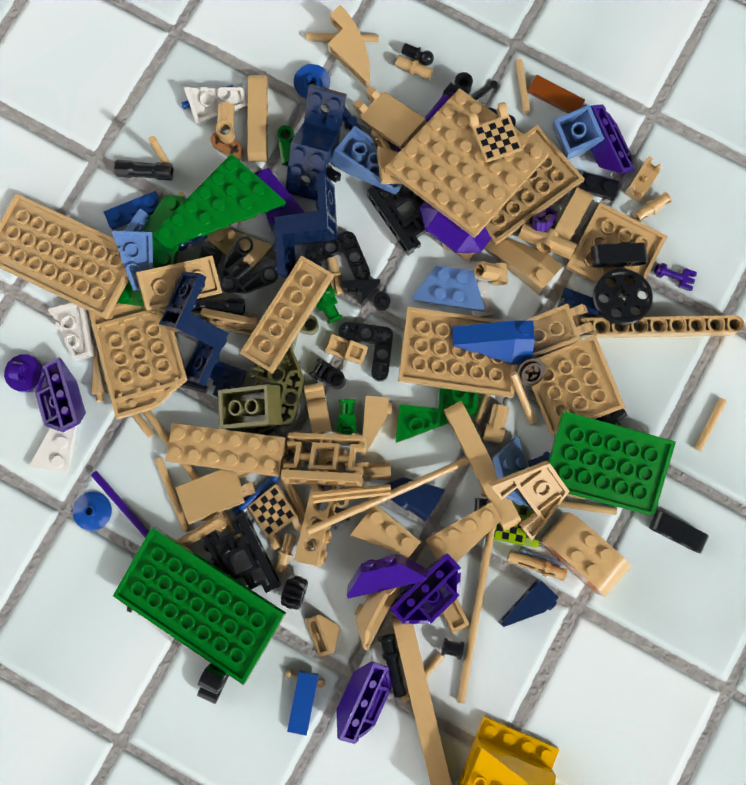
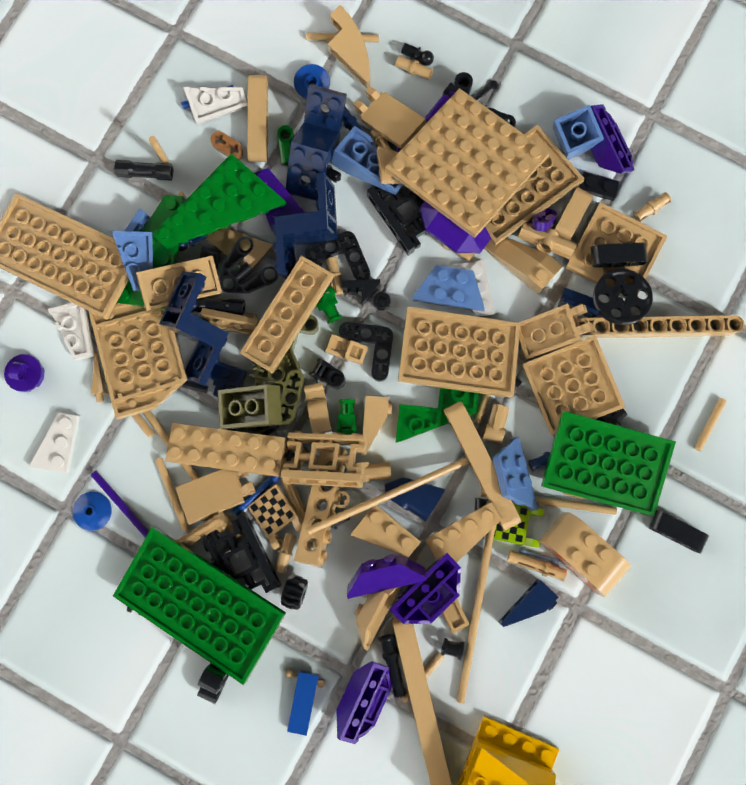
(59, 397): dark purple wedge -> none
(124, 213): blue plate -> none
(225, 121): tan piece -> none
(323, 633): tan slope -> none
(351, 493): tan axle -> none
(492, 272): tan piece -> none
(495, 137): tan flag -> none
(500, 340): blue wedge -> none
(522, 86): tan bar -> none
(522, 397): tan bar -> none
(533, 377): dark brown gear -> none
(541, 490): tan wing -> none
(555, 95): dark orange tile -> none
(643, 180): tan hinge -> none
(662, 270): dark purple hinge -> none

